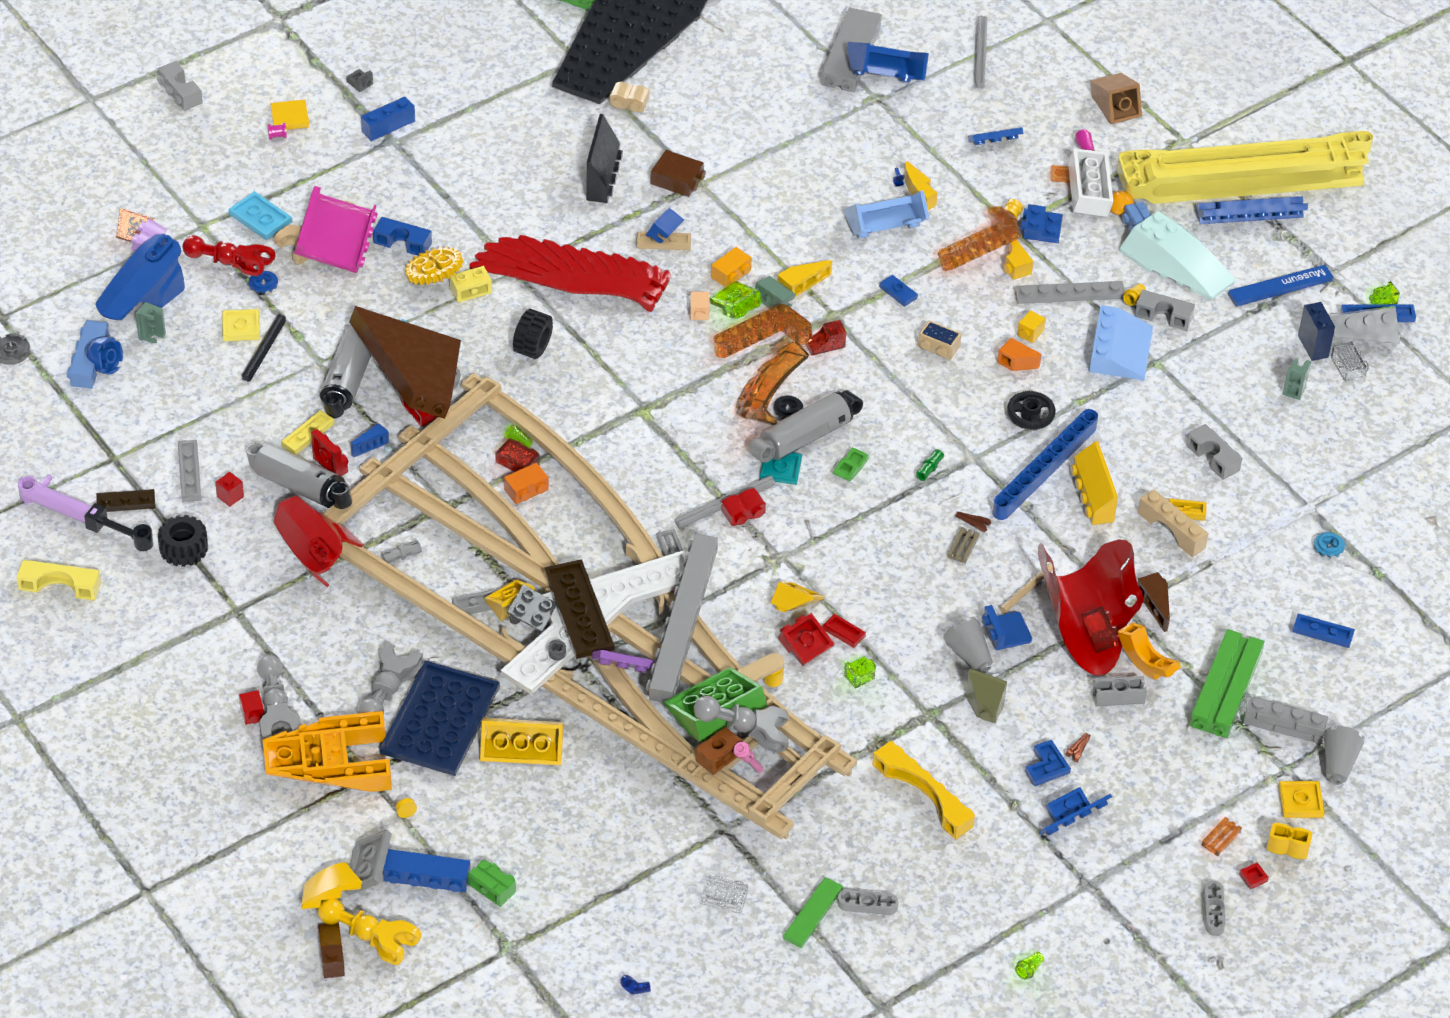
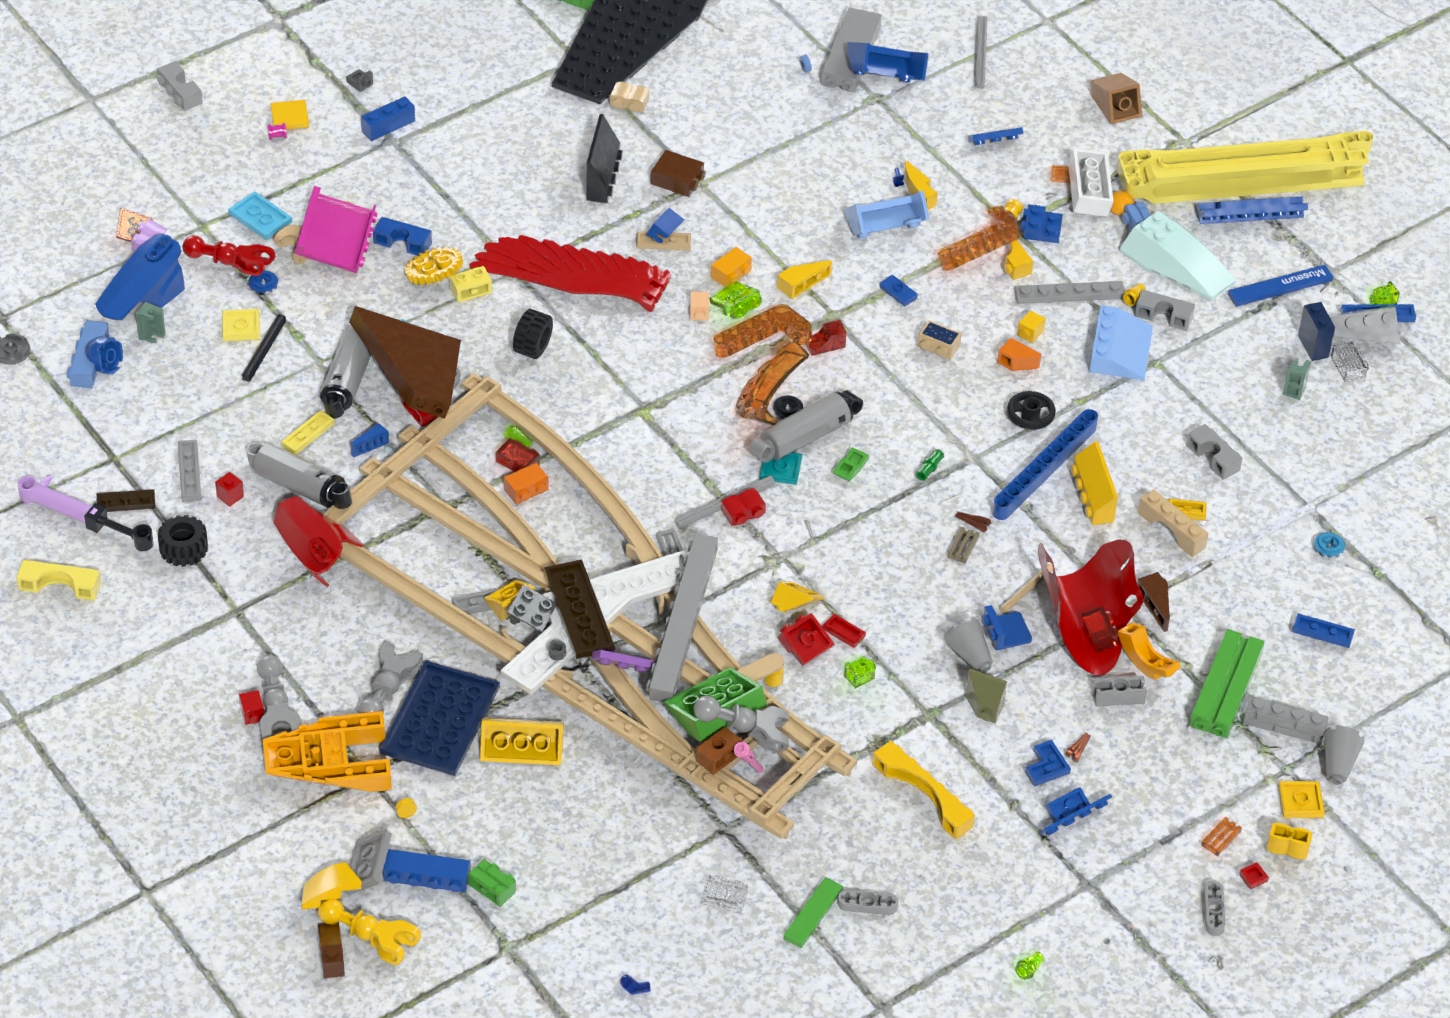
(328, 454): red plate -> none
(401, 551): light grey pin -> none
(774, 293): sand green hinge -> none
(805, 63): none -> medium blue tile
(1084, 140): dark pink cone -> none

